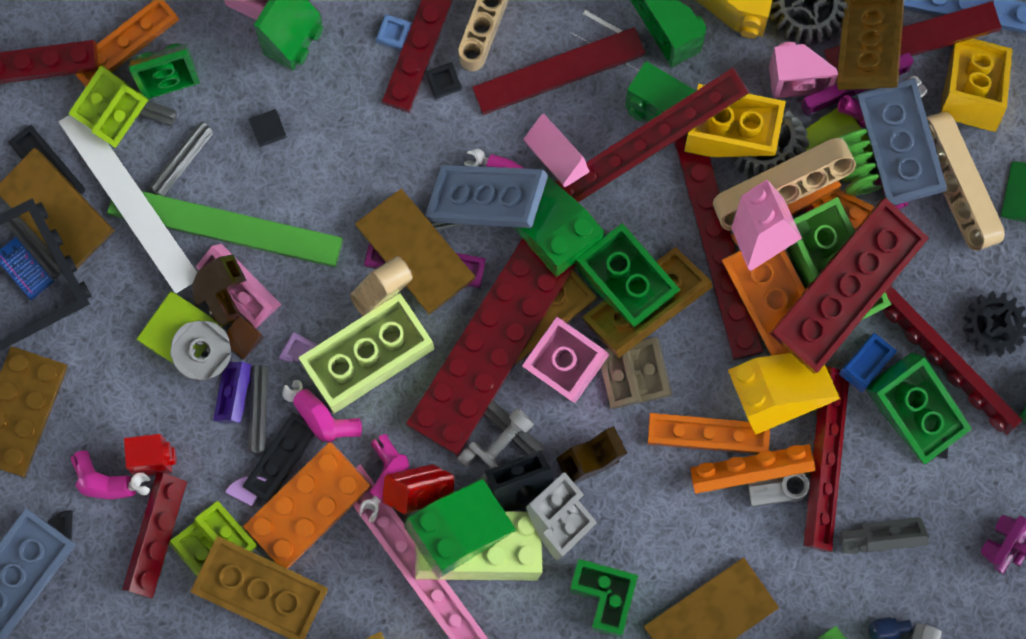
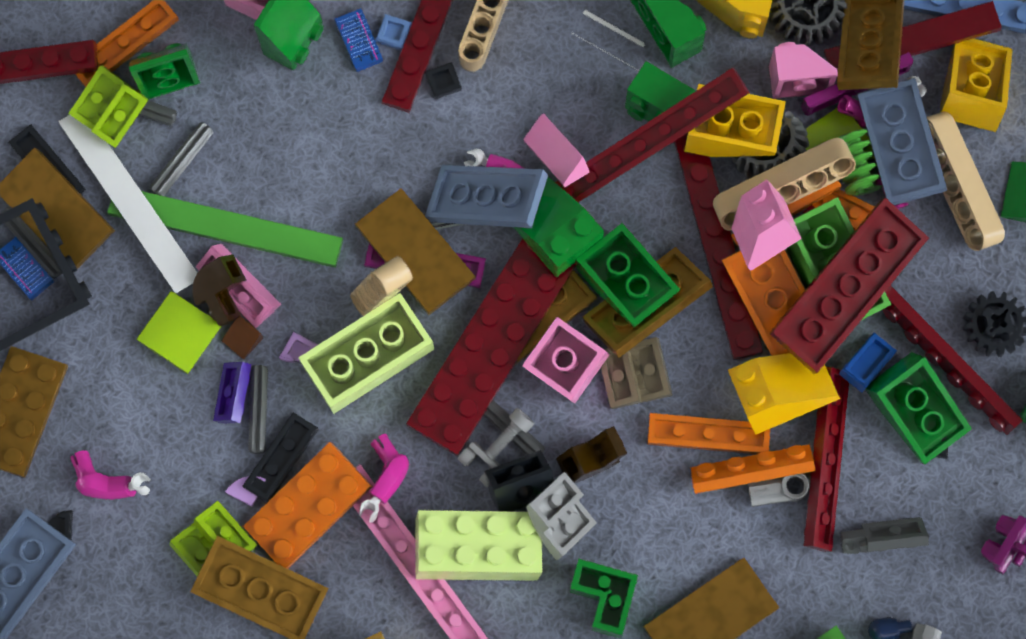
(149, 455): red brick -> none
(154, 535): dark red plate -> none
(199, 333): light grey plate -> none
(267, 128): black tile -> none
(318, 416): dark pink arm -> none
(358, 40): none -> blue tile
(416, 488): red brick -> none
(458, 527): green slope -> none
(558, 71): dark red tile -> none

